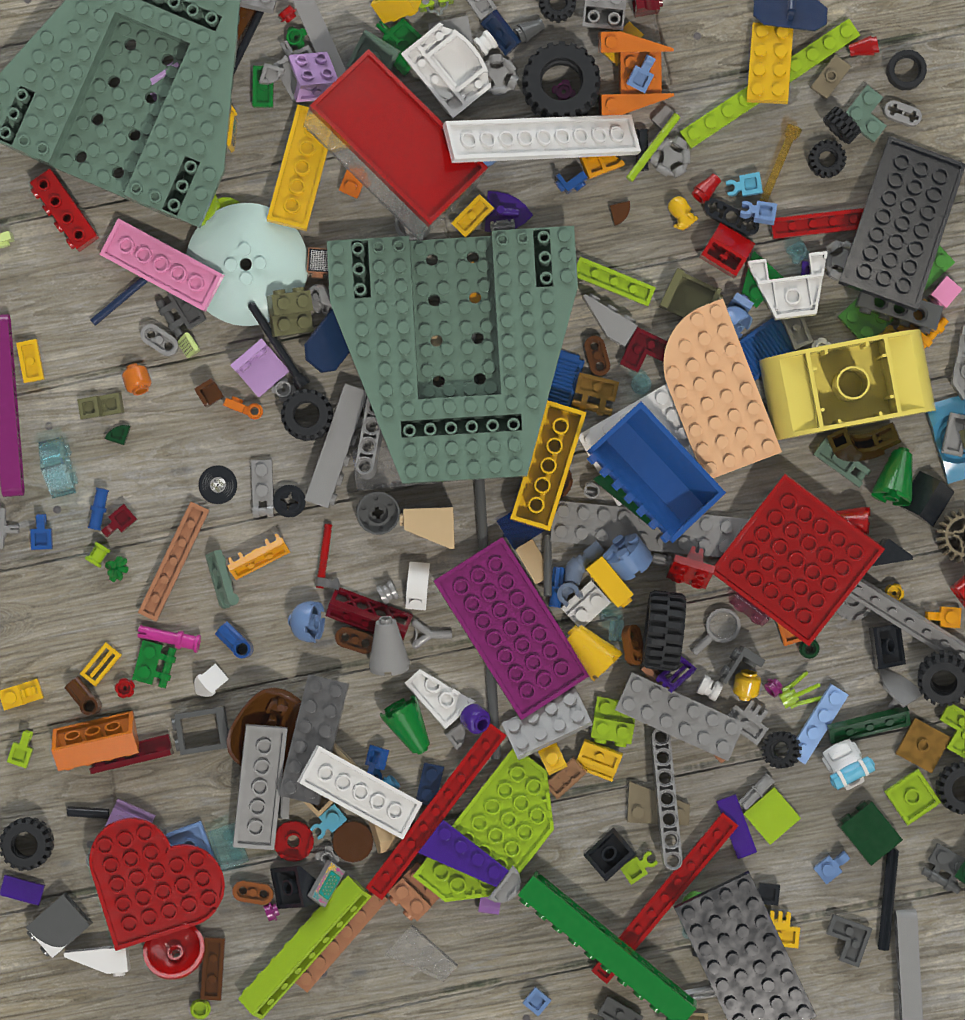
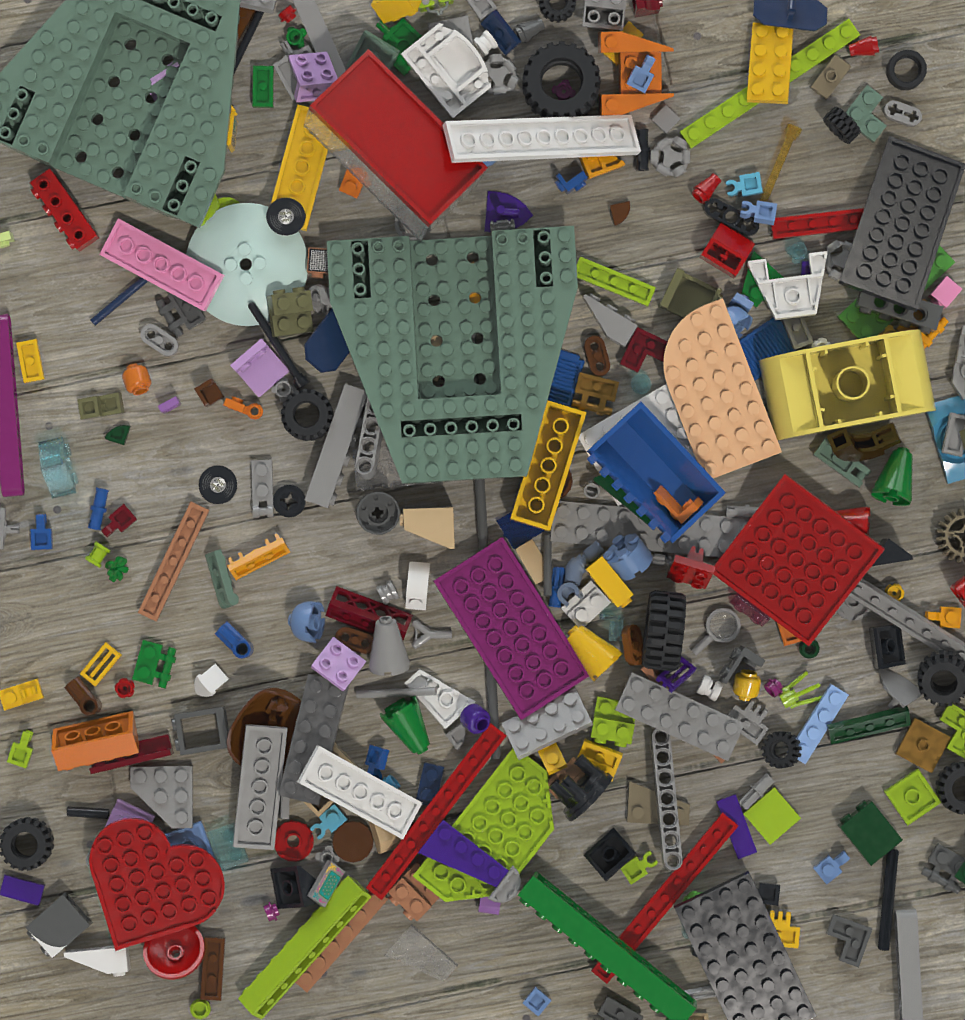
(167, 792): none -> light grey plate
(169, 405): none -> medium lavender tile
(178, 639): dark pink pin -> none
(188, 345): yellowish green slope -> none
(253, 892): dark orange plate -> none
(270, 74): light grey tile -> none
(285, 216): none -> black sticker
(320, 580): red piece -> none
(338, 664): none -> lavender bracket
(401, 692): none -> light grey bar
(472, 216): yellow plate -> none
(580, 798): none -> black piece
(653, 147): lime bar -> none
(677, 511): none -> orange bracket
(682, 212): yellow animal -> none
(740, 511): none -> light grey pin
(836, 150): black tyre -> none
(847, 765): white piece -> none
(928, 498): black slope -> none

